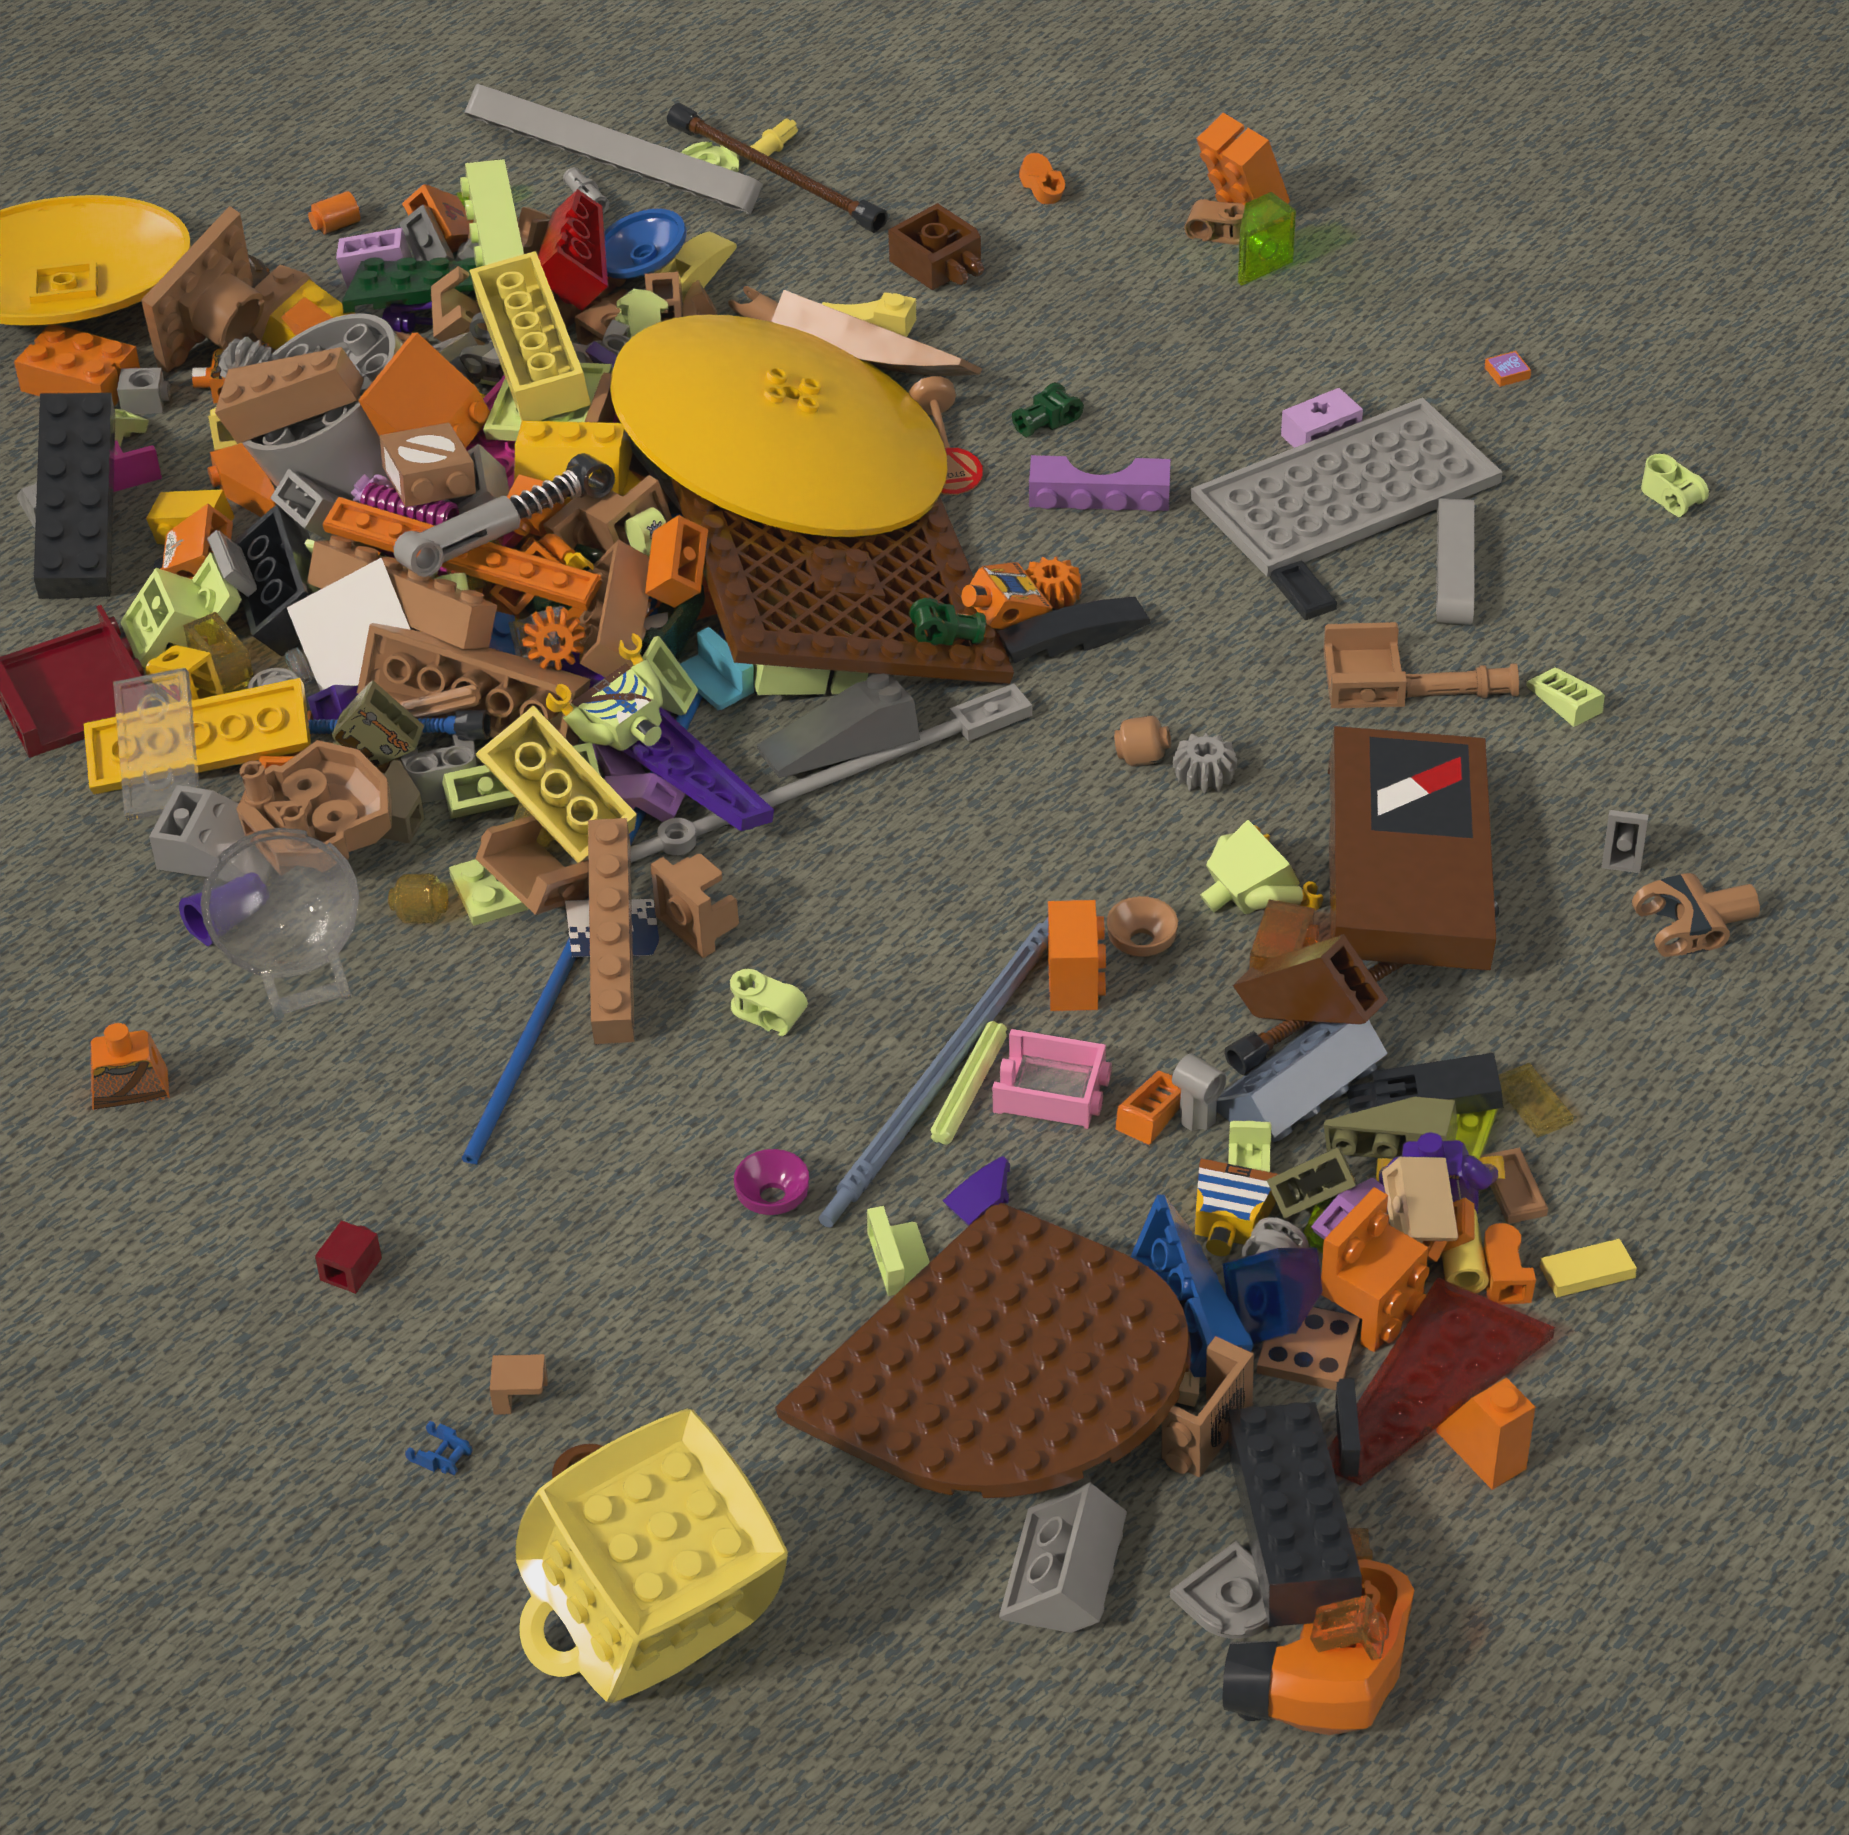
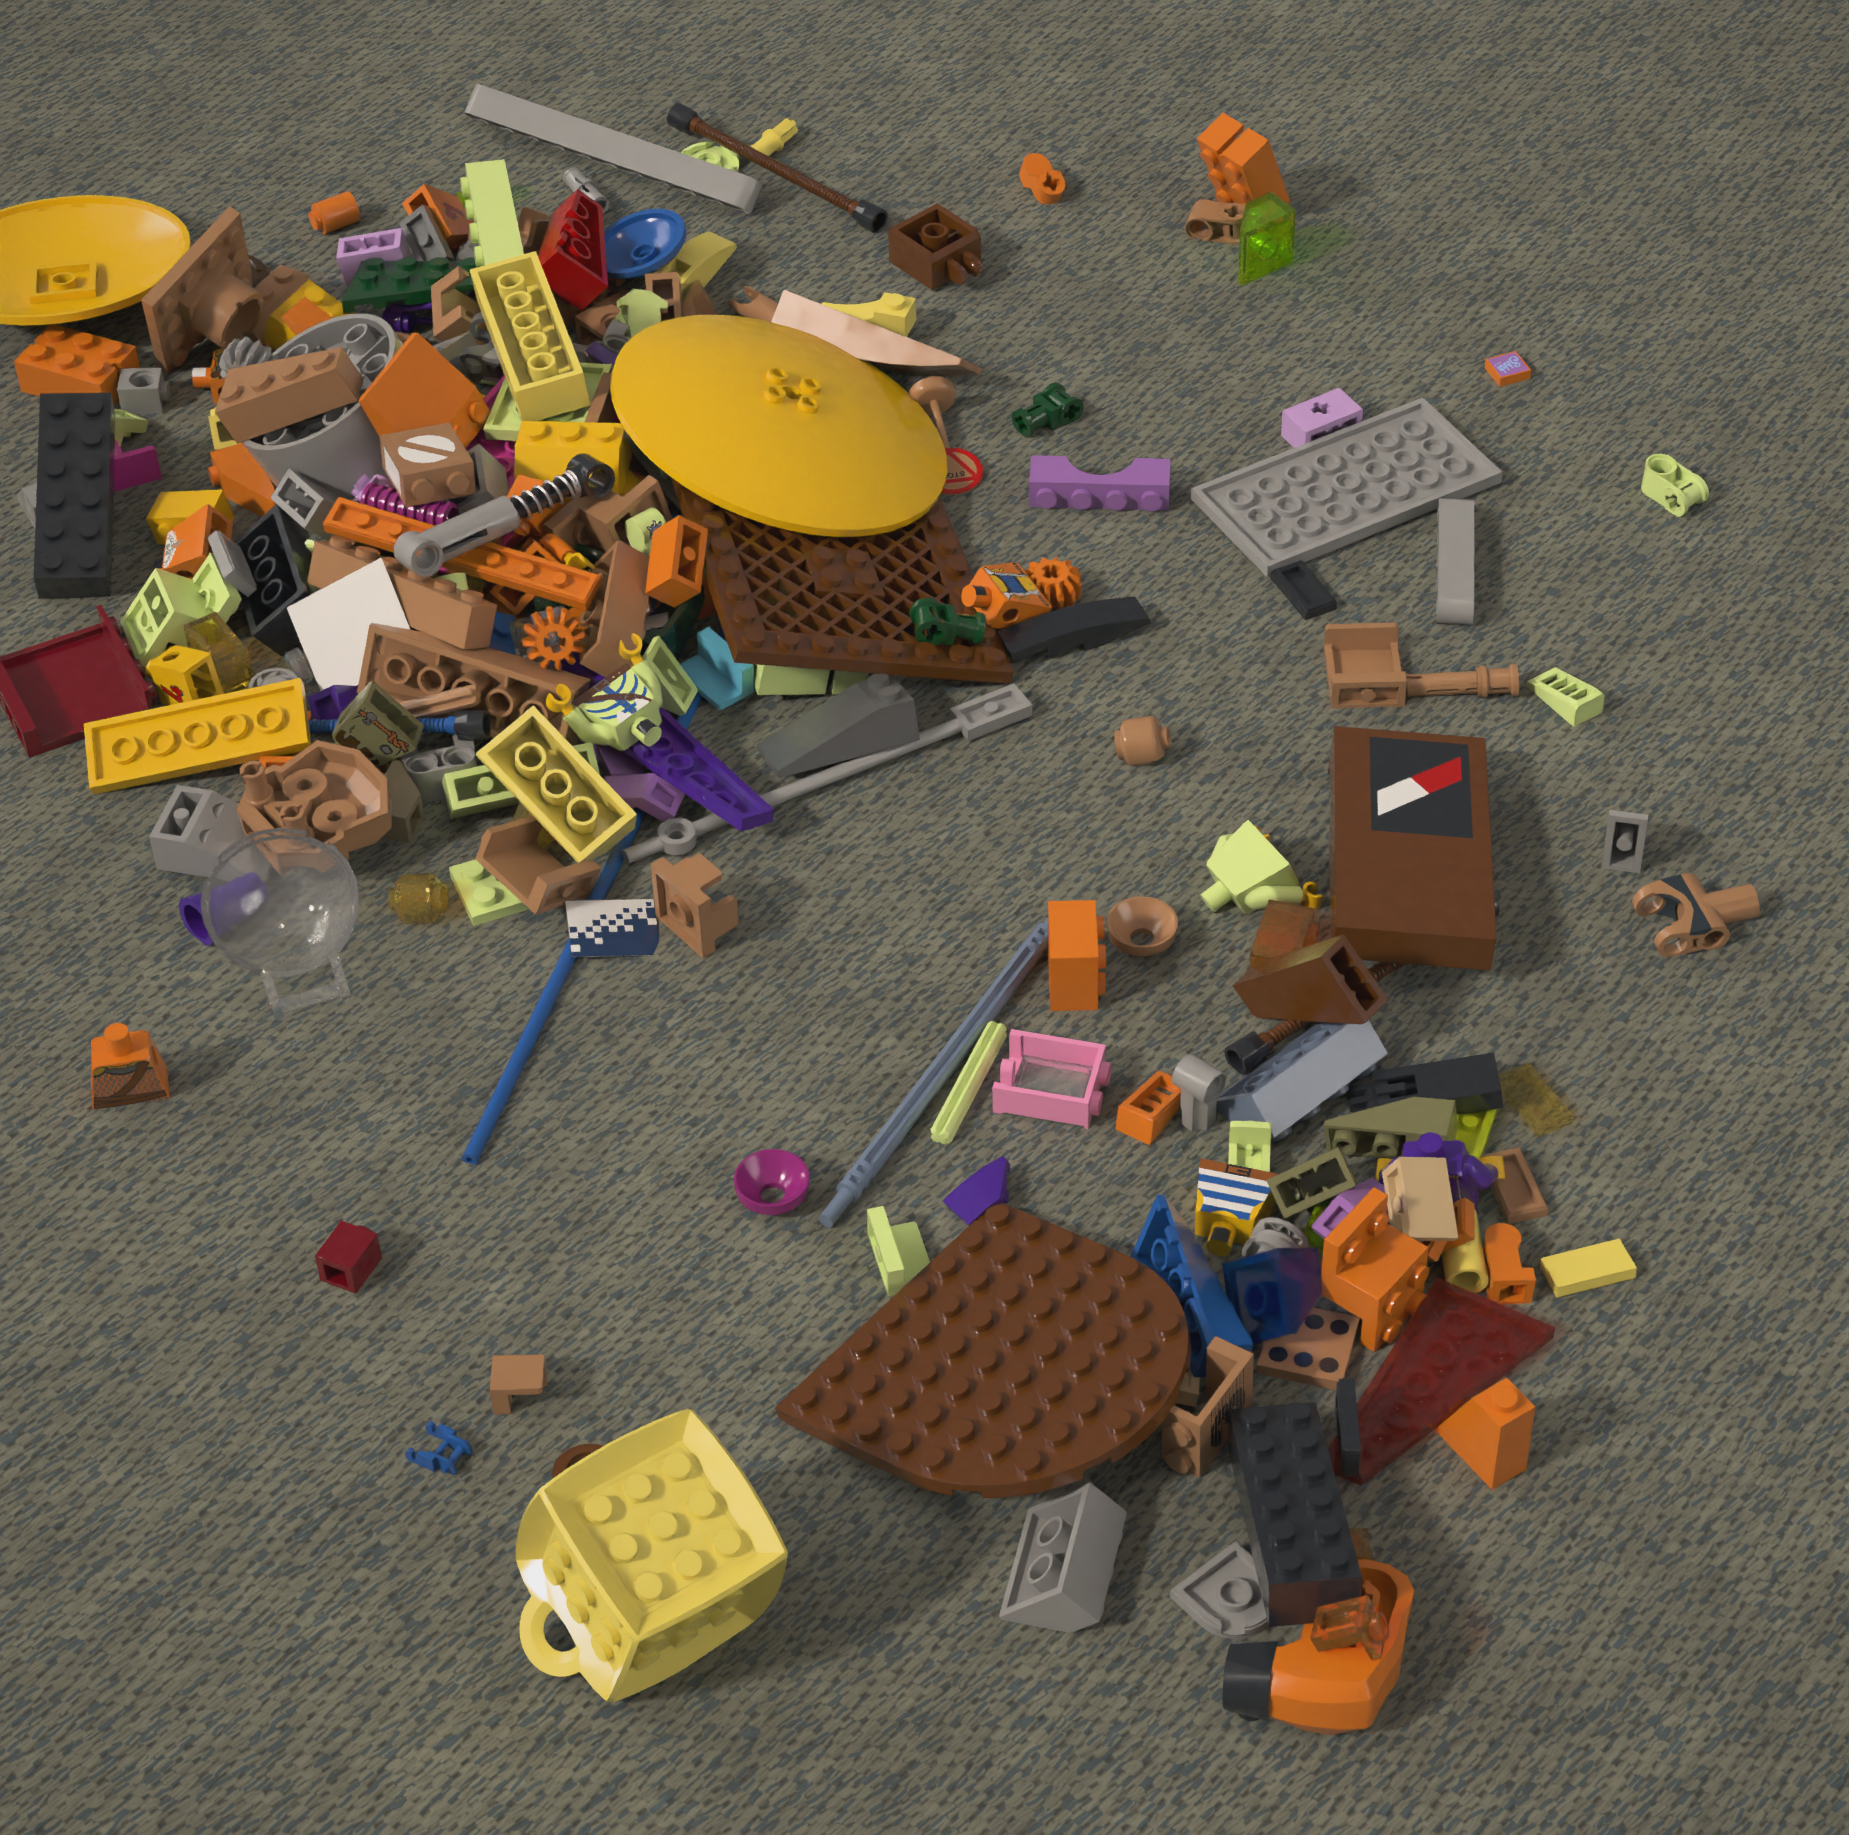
(155, 740): clear tile -> none
(610, 931): medium nougat brick -> none
(768, 1004): yellowish green piece -> none
(1205, 762): light grey gear -> none

